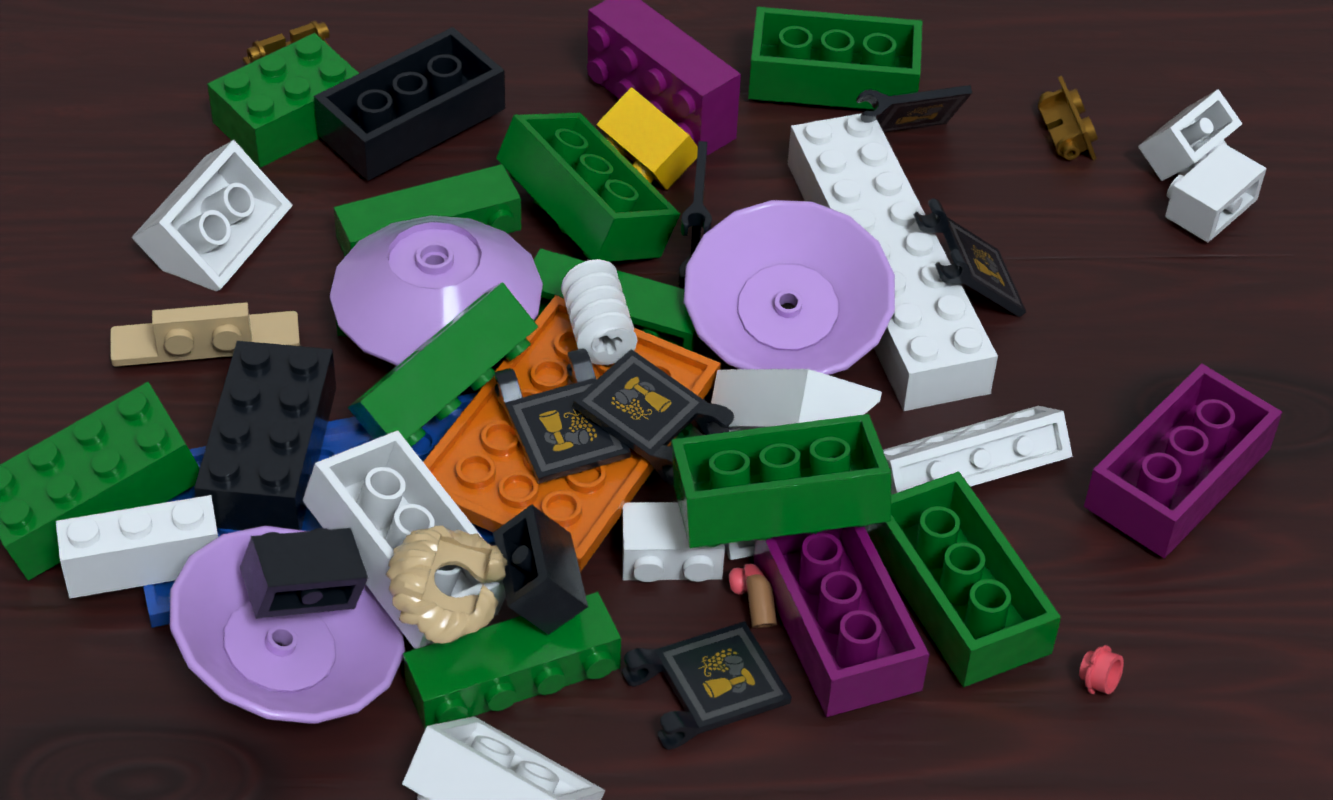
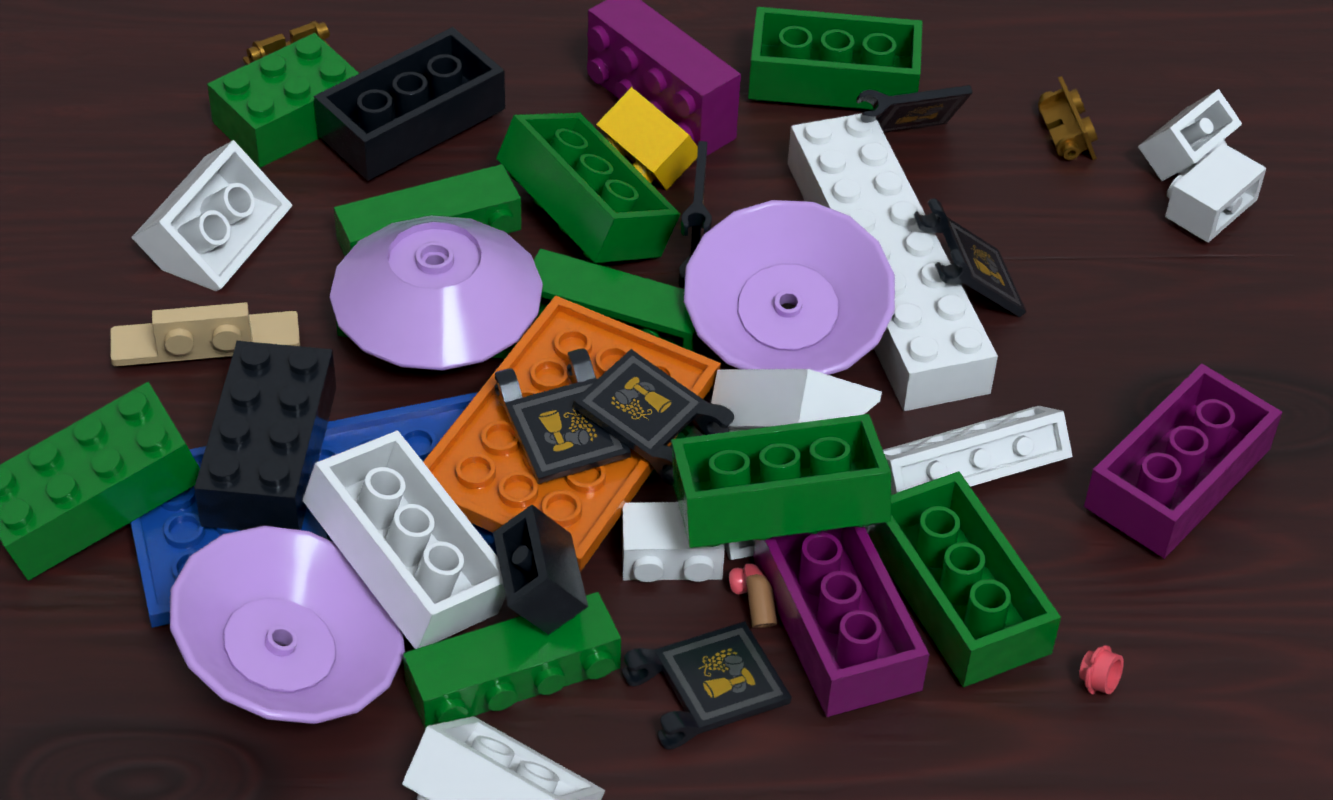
(133, 545): white brick -> none
(303, 572): black brick -> none
(418, 597): tan piece -> none
(445, 366): green brick -> none
(598, 311): white piece -> none

